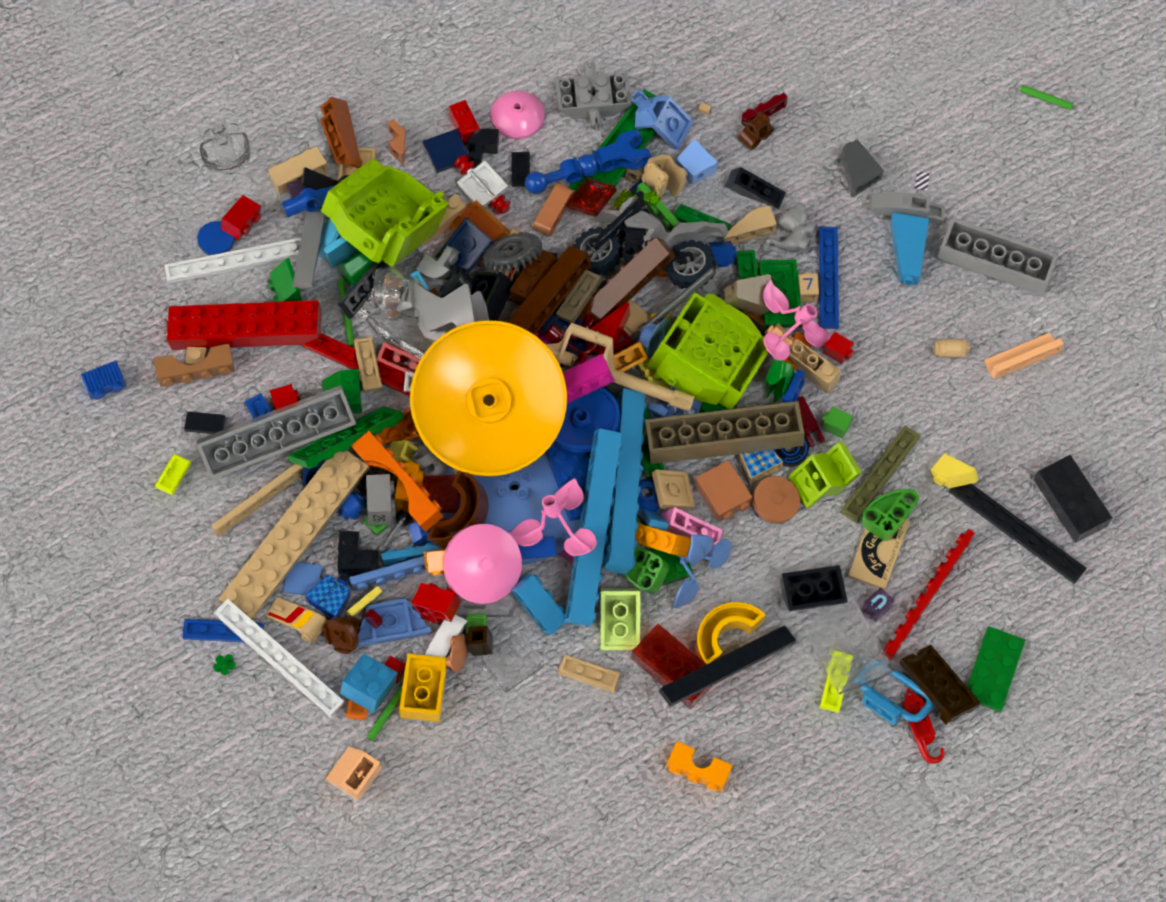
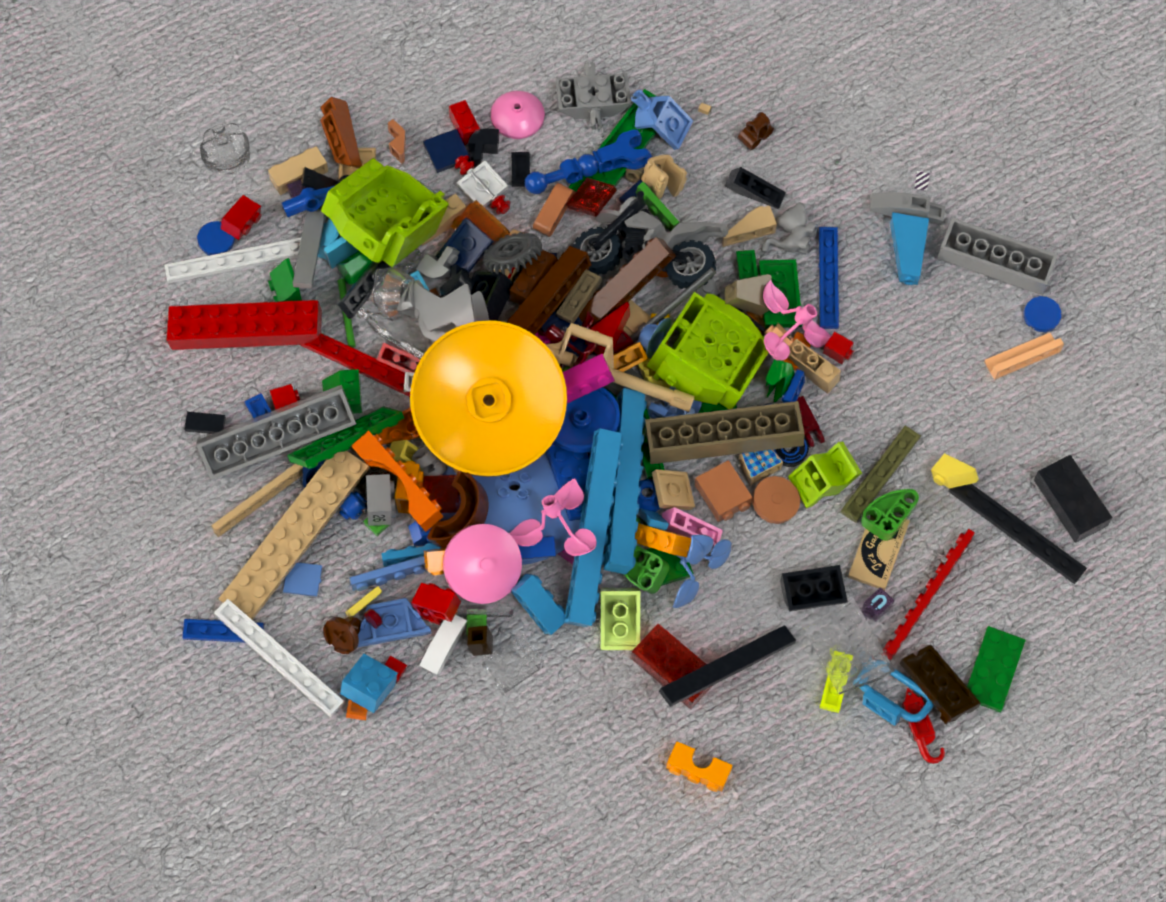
(103, 380): blue brick -> none
(173, 474): neon yellow plate -> none
(195, 355): tan plate -> none
(218, 362): medium nougat arch -> none
(224, 664): green plant -> none
(303, 620): tan door -> none
(330, 595): torso -> none
(351, 558): black brick -> none
(354, 773): light nougat slope -> none
(368, 364): tan tile -> none
(385, 715): bright green bar -> none
(403, 520): hinge -> none
(423, 688): yellow slope -> none
(458, 653): nougat dish -> none
(589, 673): tan tile -> none
(625, 194): clear neon green brick -> none
(688, 214): green plate -> none
(696, 162): light blue torso -> none
(722, 618): yellow brick -> none
(723, 252): blue brick -> none
(770, 107): dark red hinge -> none
(808, 287): tan brick -> none
(836, 422): bright green brick -> none
(859, 167): dark grey slope -> none
(951, 348): tan head -> none
(1042, 314): none -> blue tile
(1046, 97): bright green bar -> none

